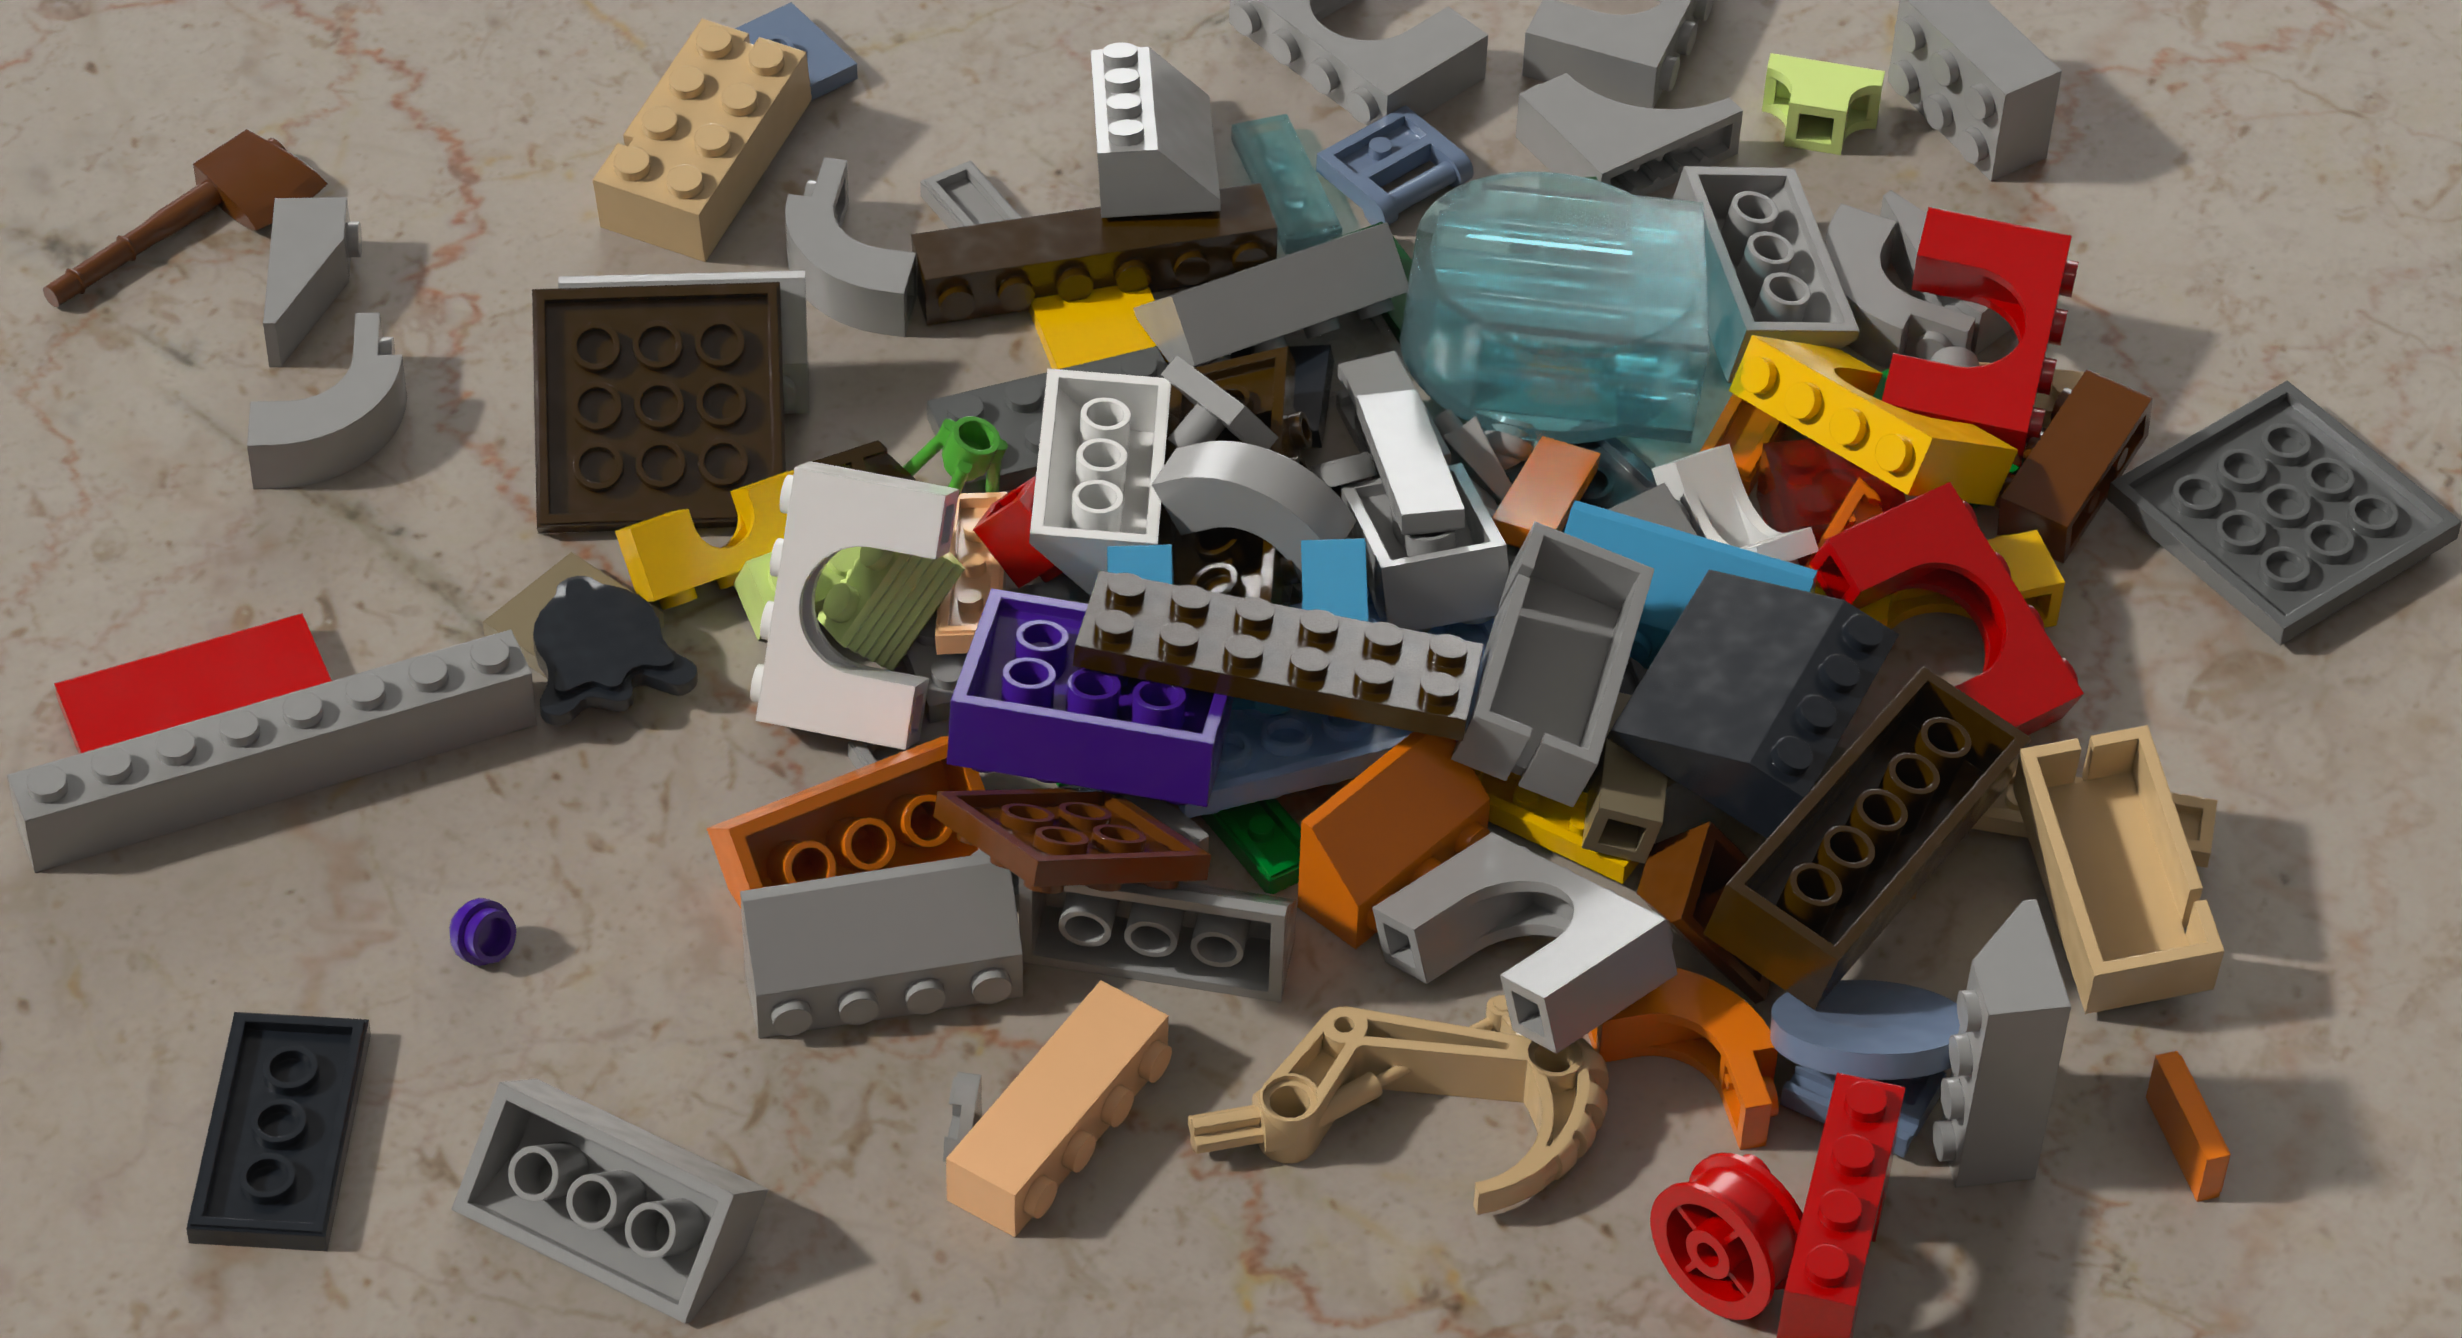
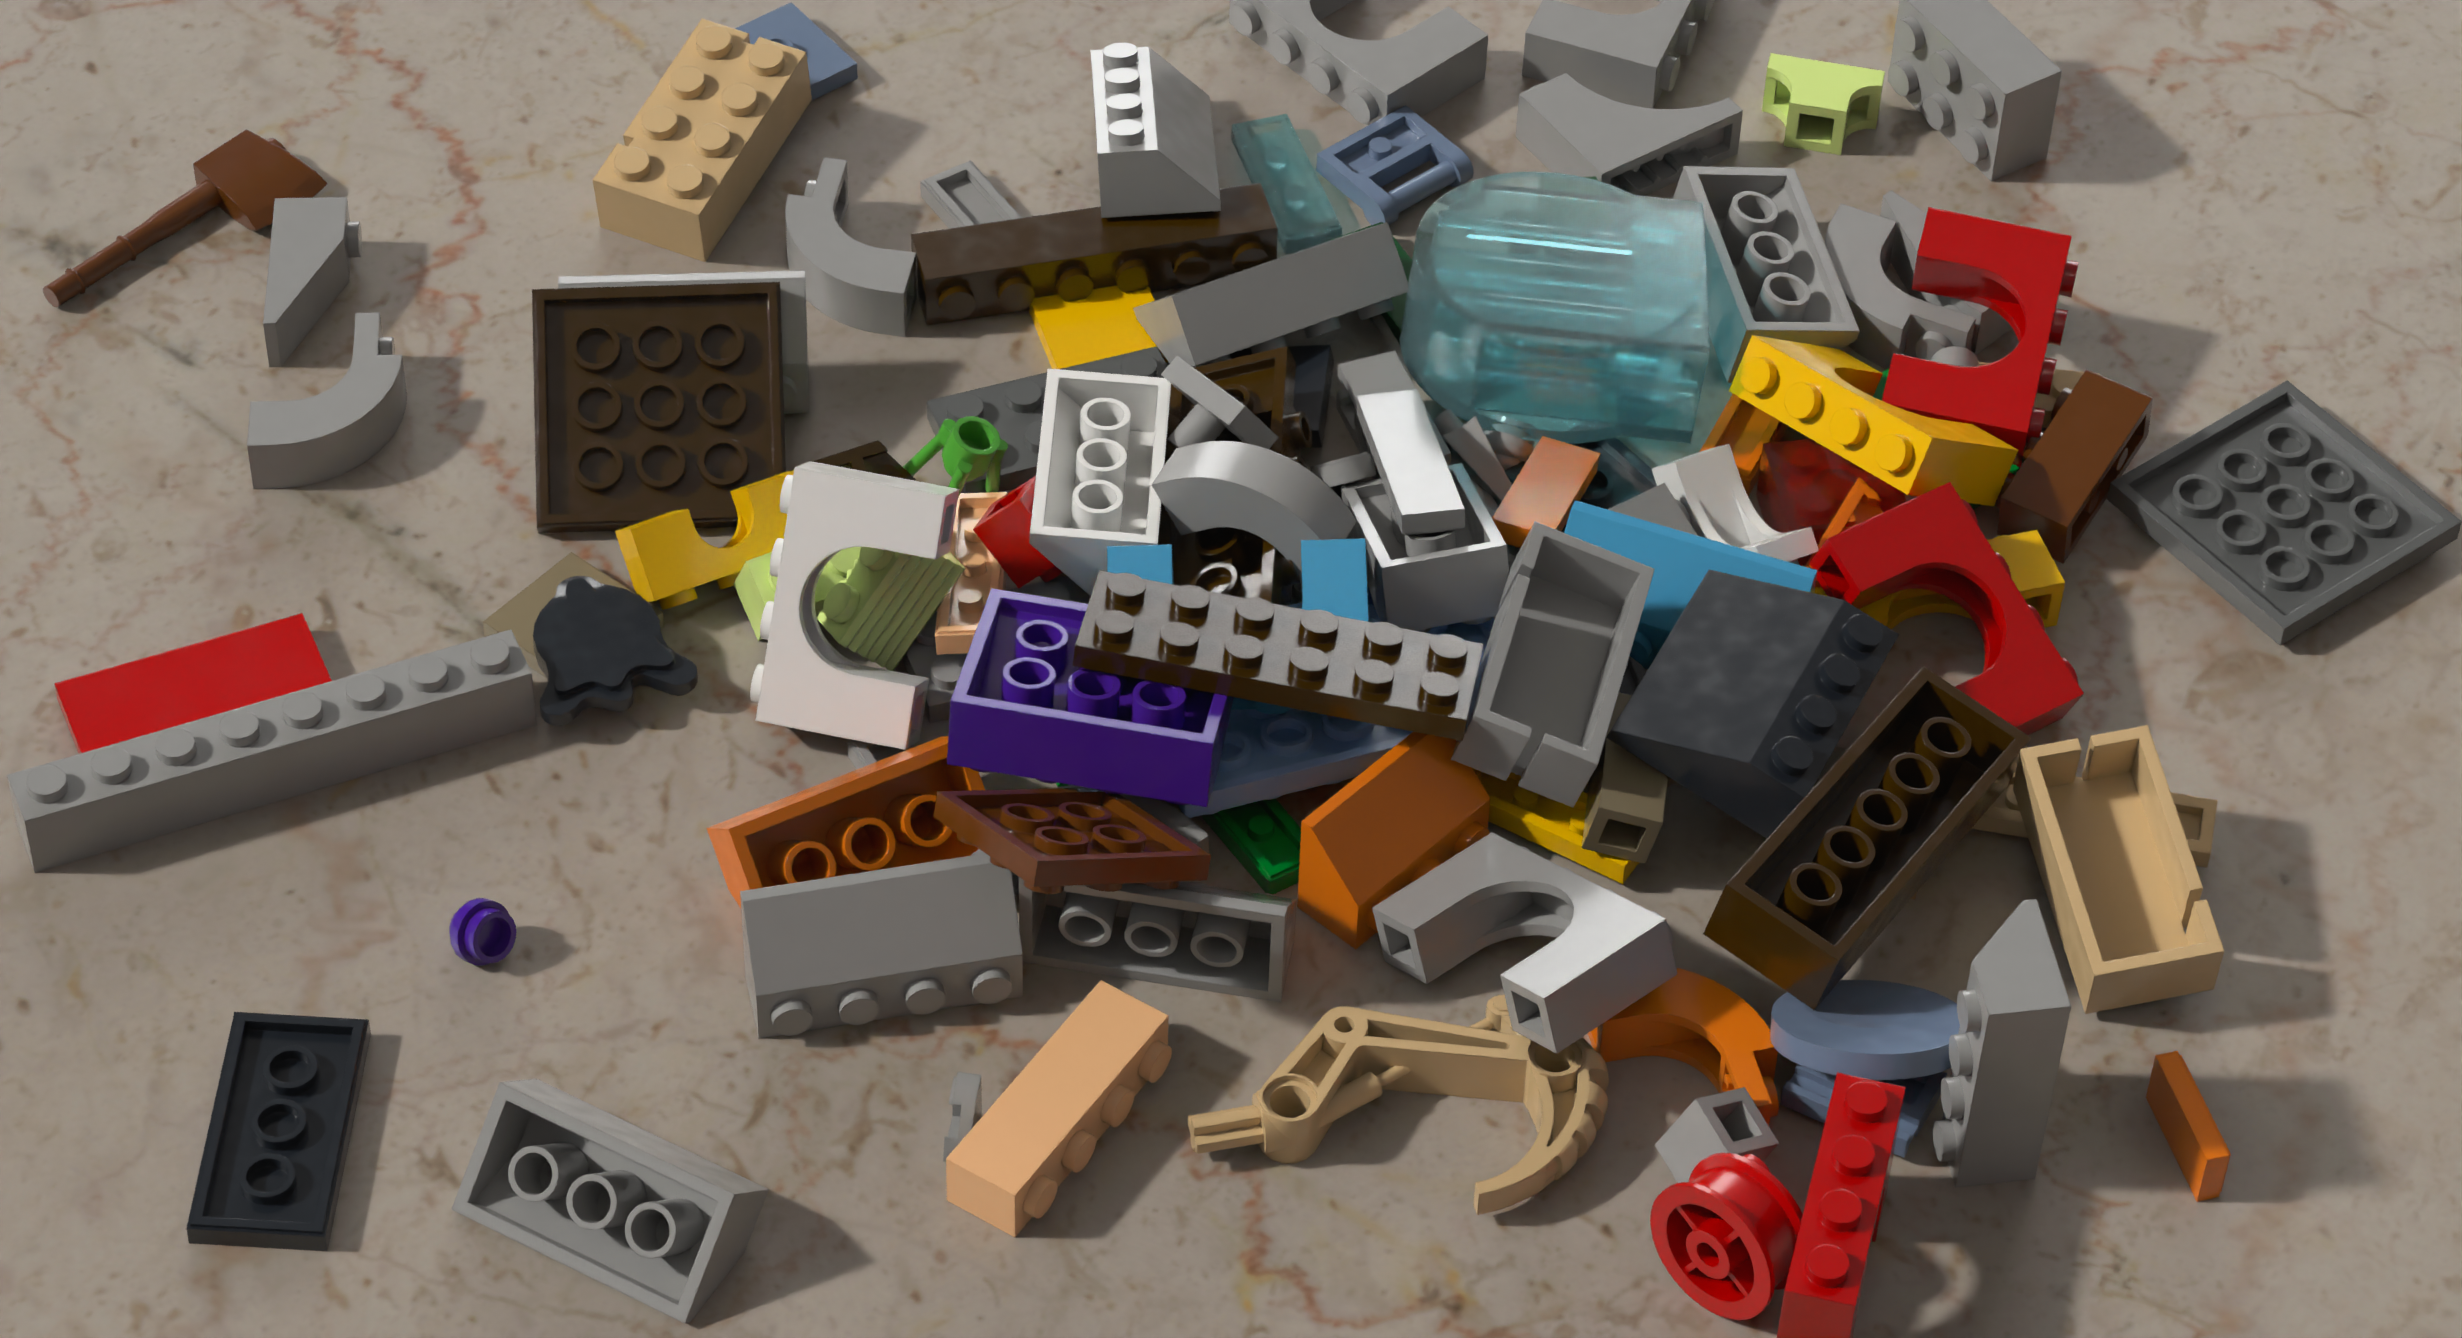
(1684, 886): reddish brown slope -> none
(1715, 1125): none -> light grey brick

